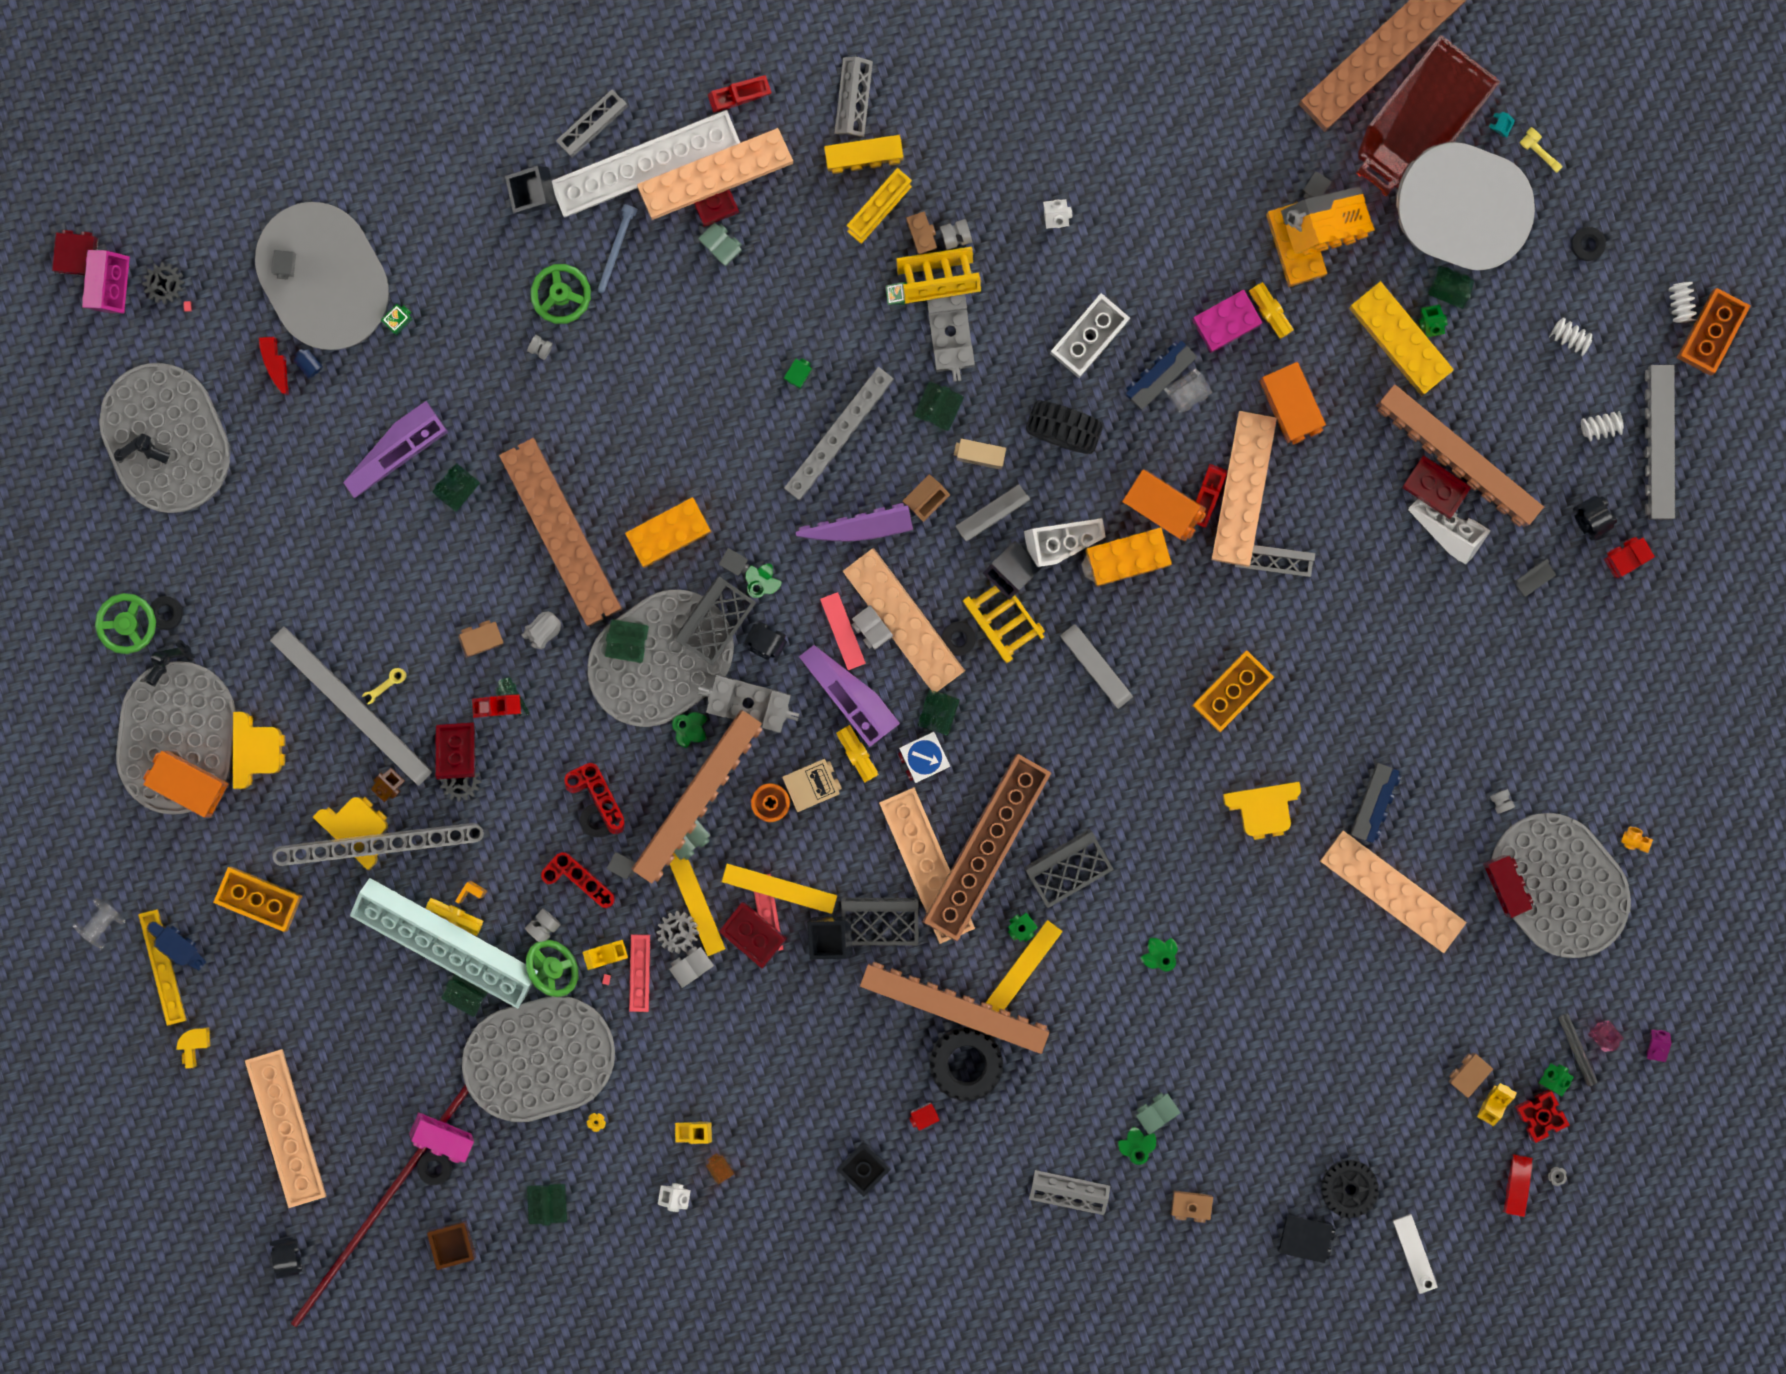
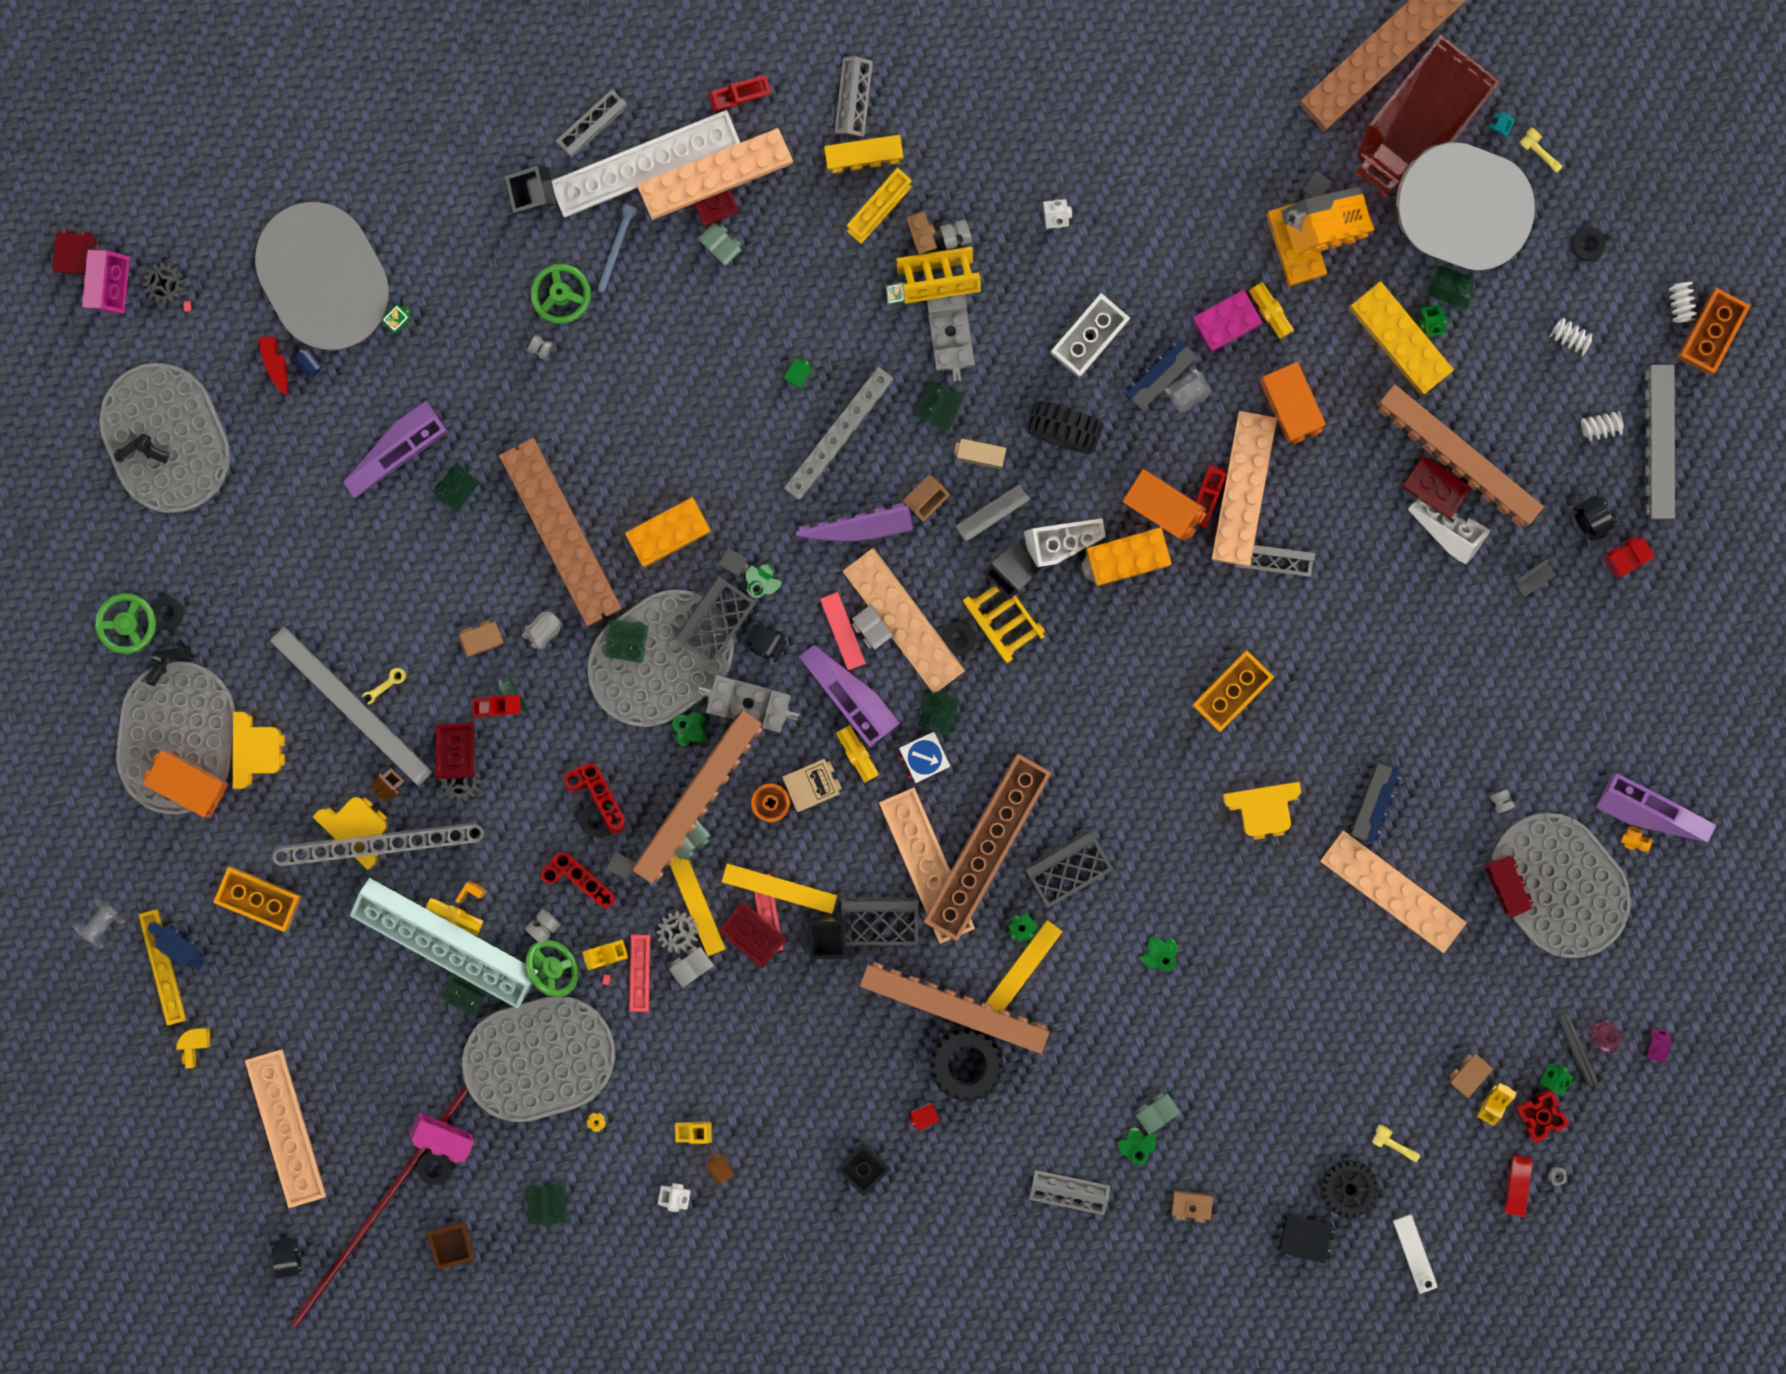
(283, 264): dark grey brick -> none
(1096, 666): light grey beam -> none
(1383, 1137): none -> light yellow brick
(1650, 810): none -> medium lavender wedge

